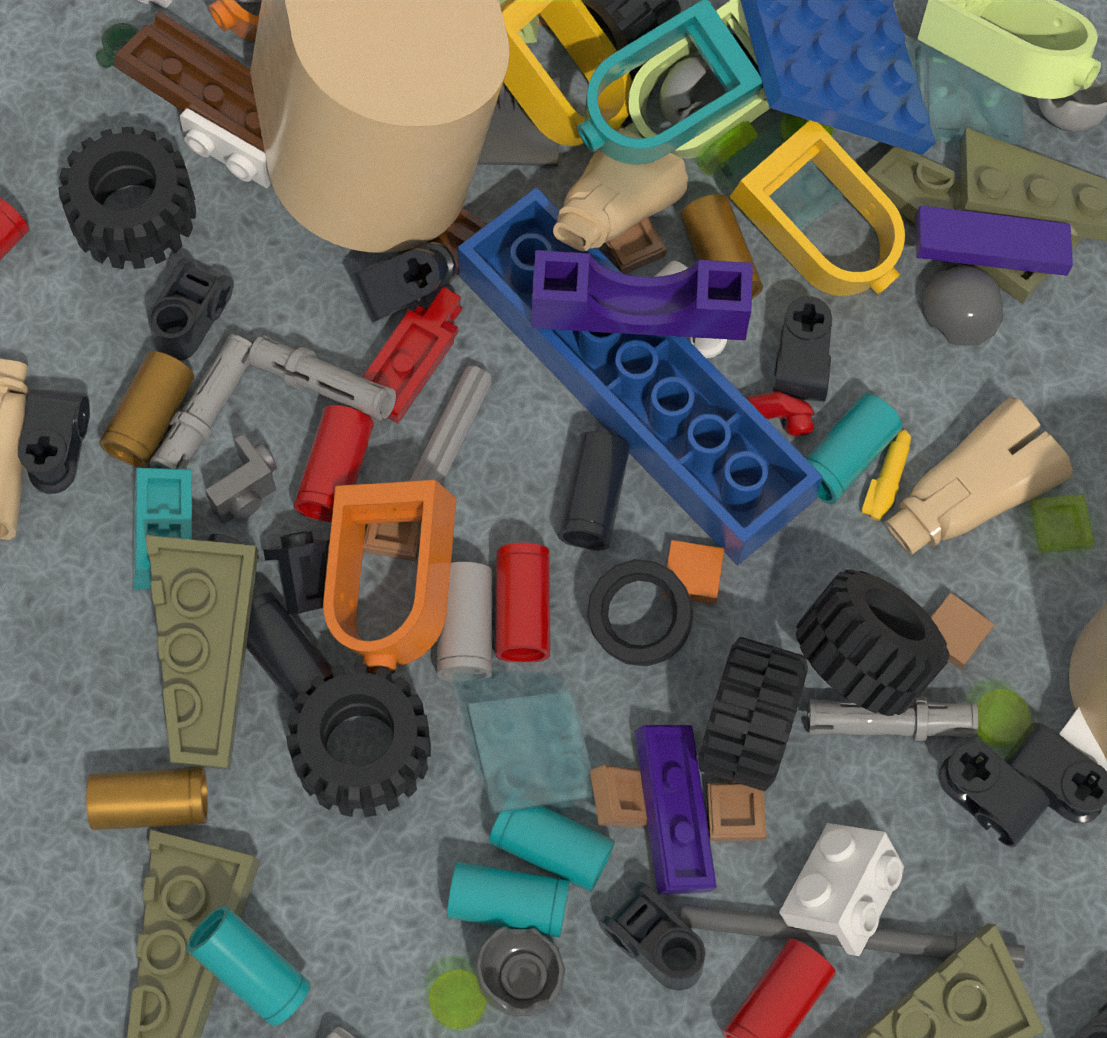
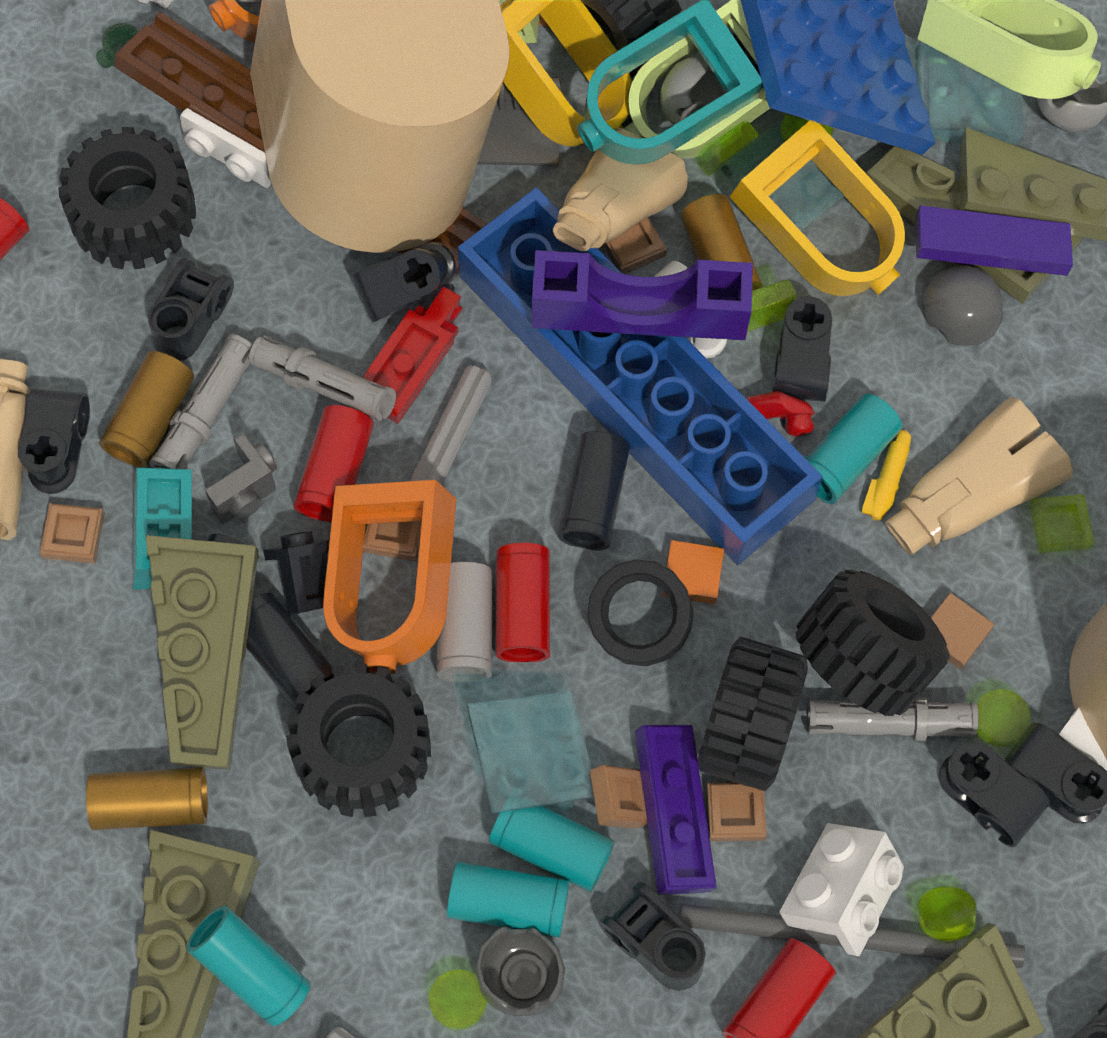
(72, 533): none -> medium nougat tile
(770, 304): none -> clear neon green tile
(947, 913): none -> clear neon green tile

